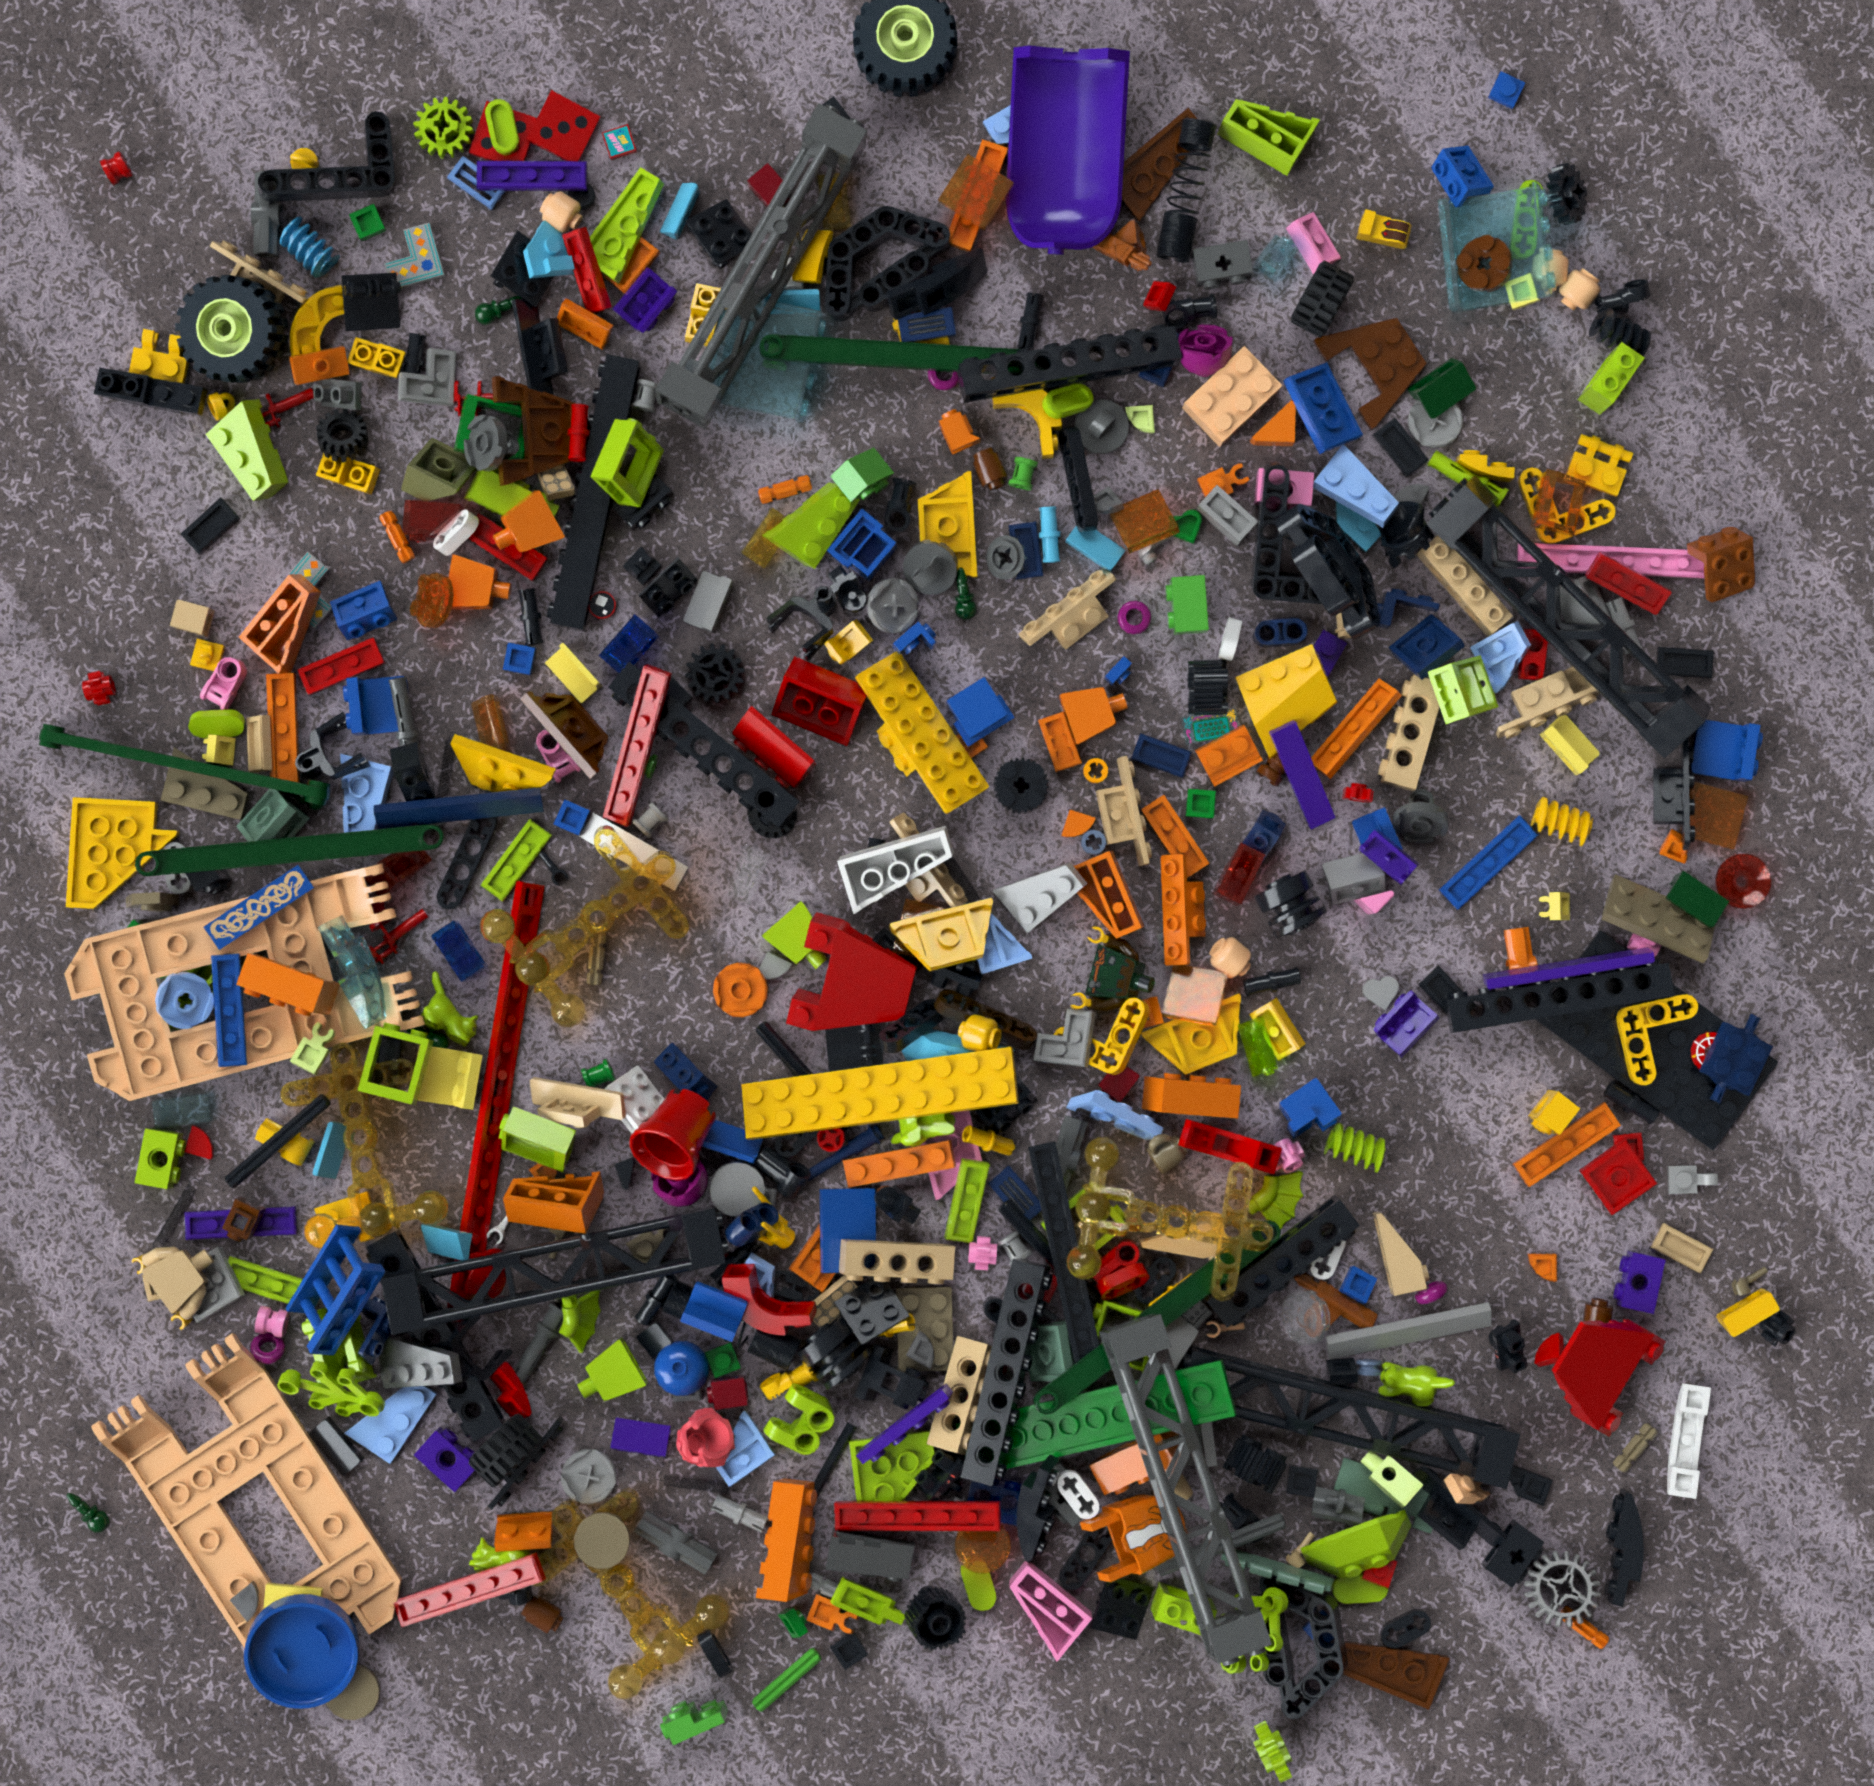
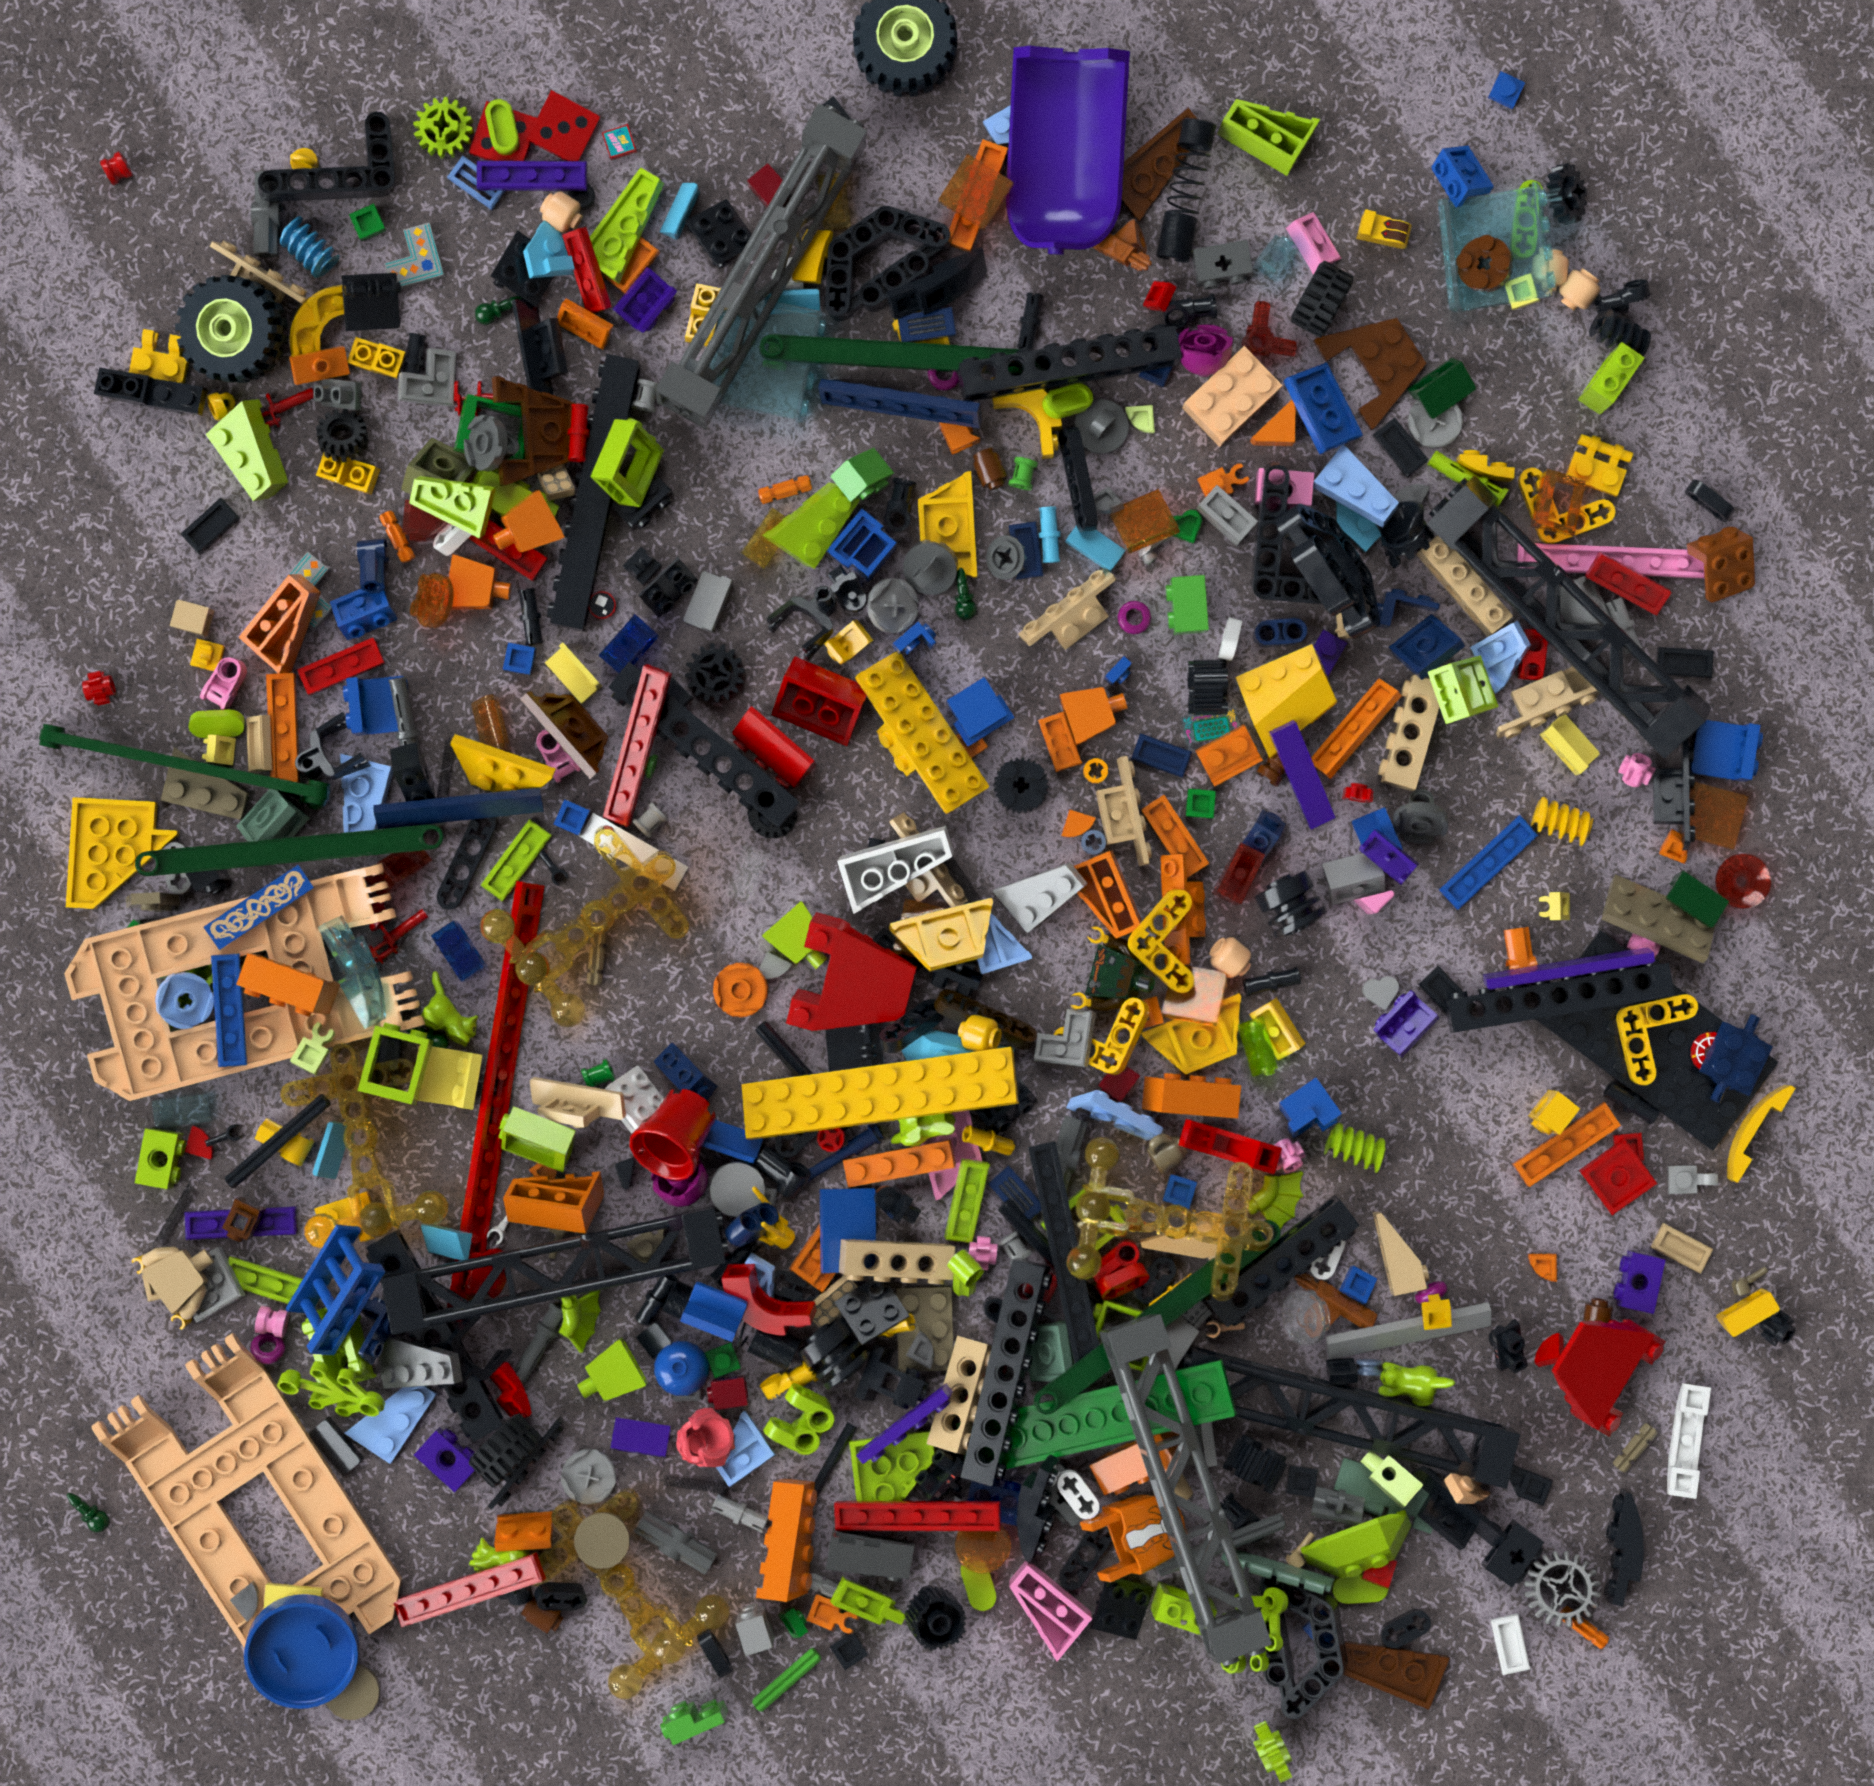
(224, 1136): none -> black hand
(372, 564): none -> dark blue piece
(455, 502): none -> lime wing
(560, 1596): none -> black beam
(755, 1629): none -> light grey brick
(900, 403): none -> dark blue plate
(965, 1273): none -> lime piece
(1154, 945): none -> yellow beam
(1179, 1190): none -> blue plate
(1259, 329): none -> clear red axle
(1436, 1313): none -> yellow tile
(1510, 1644): none -> white tile
(1636, 770): none -> bright pink gear
(1710, 500): none -> black beam
(1737, 1160): none -> yellow slope

